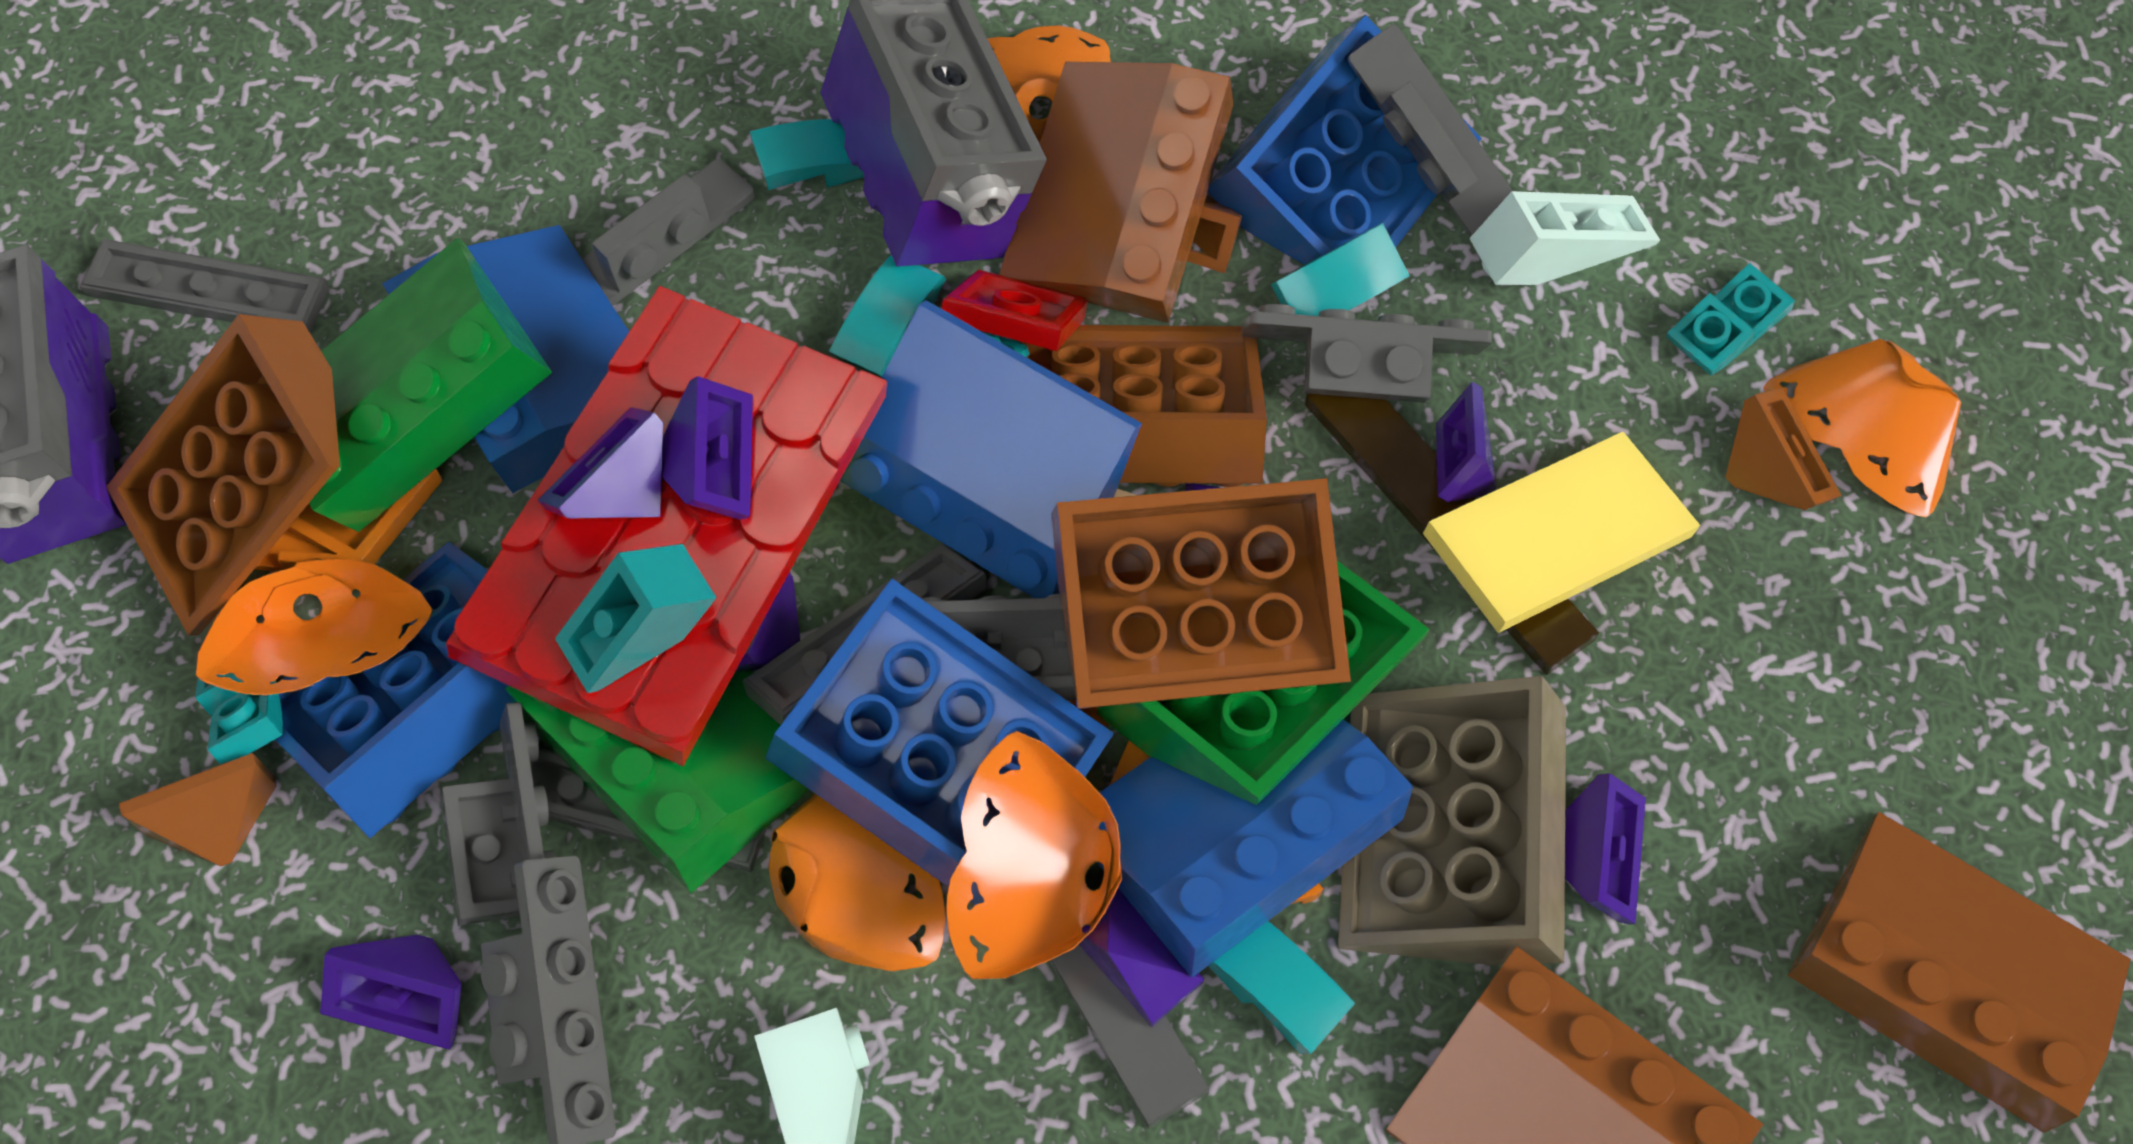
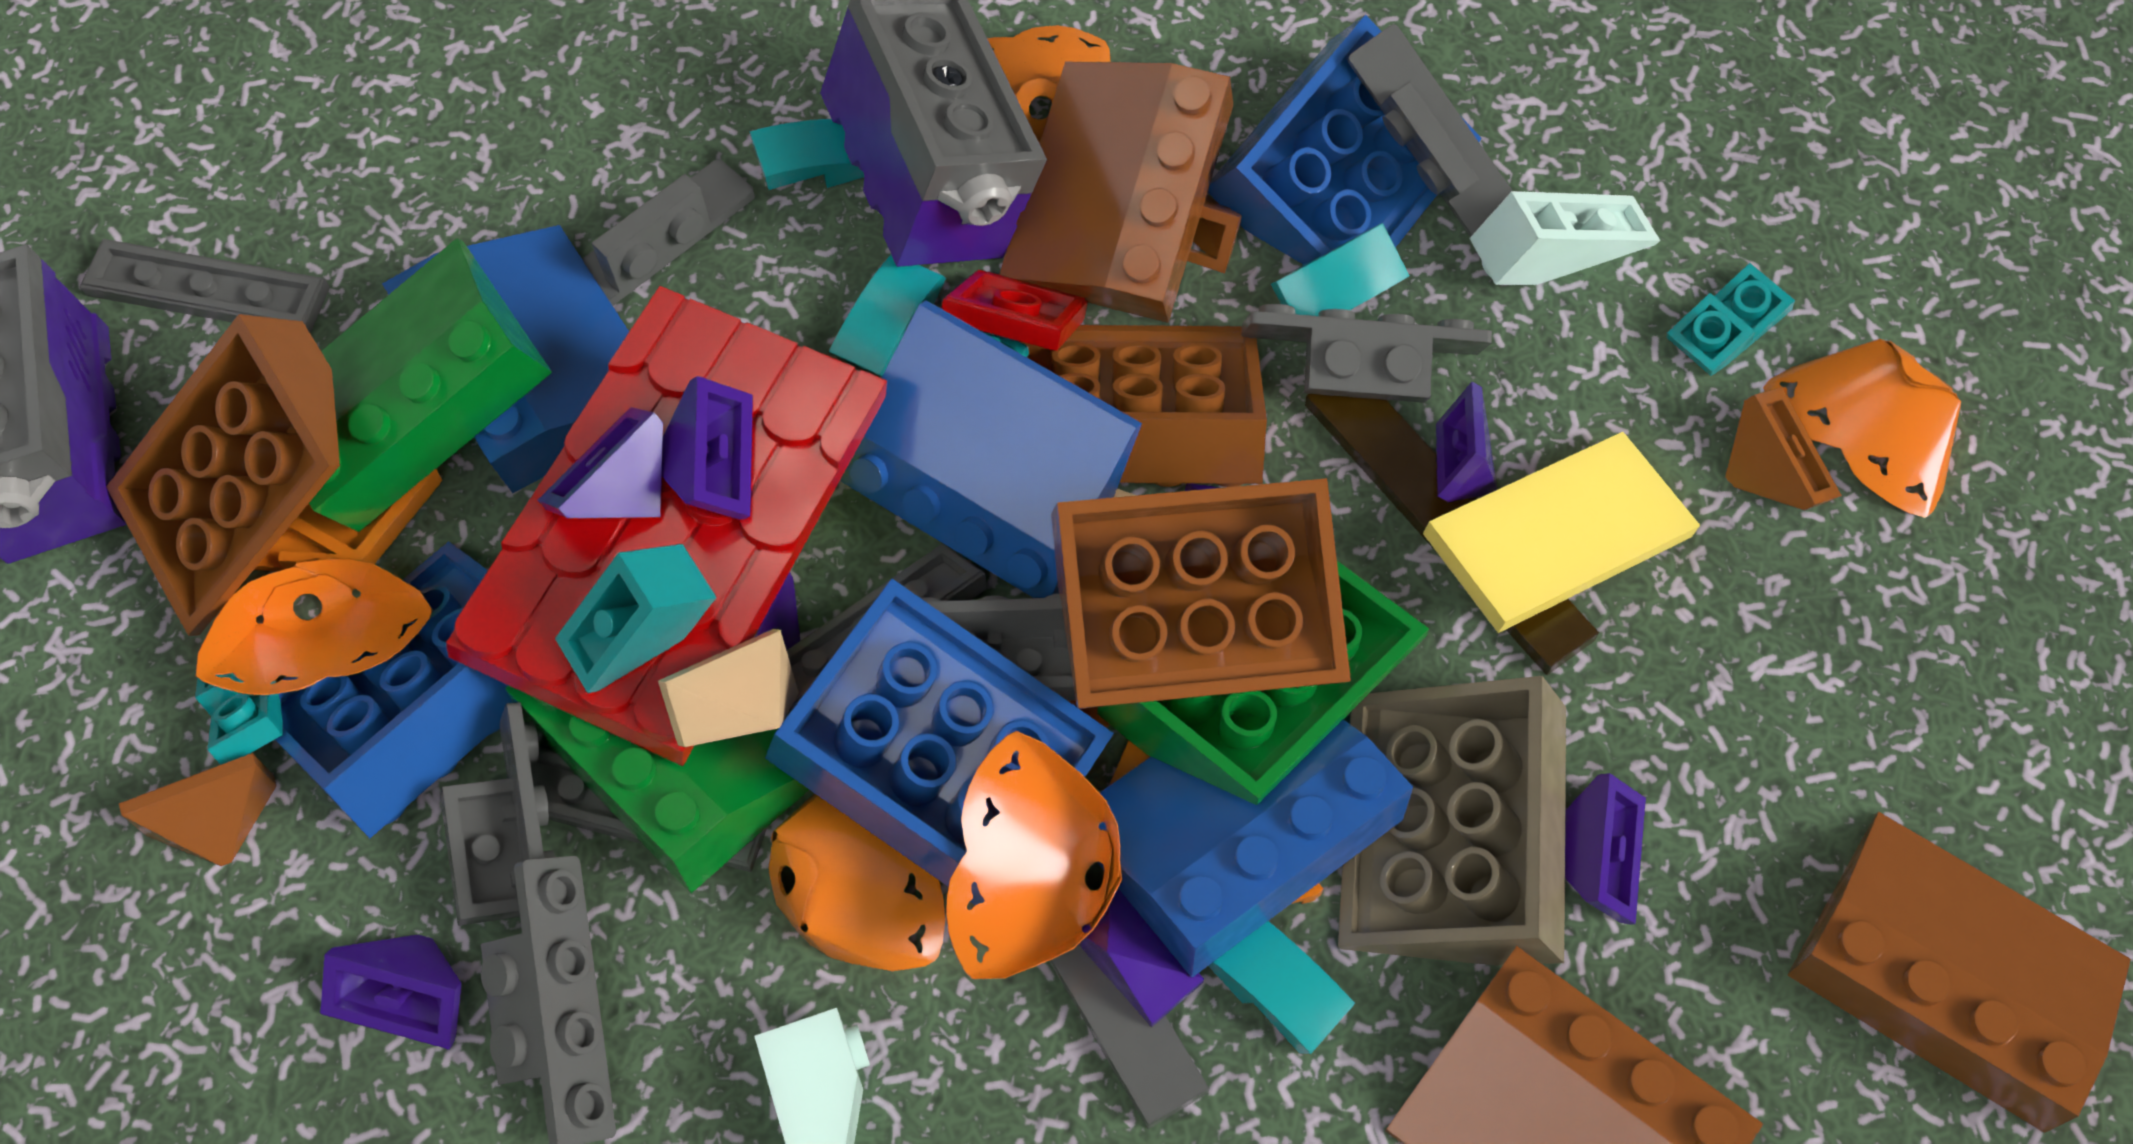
(731, 692): none -> tan slope

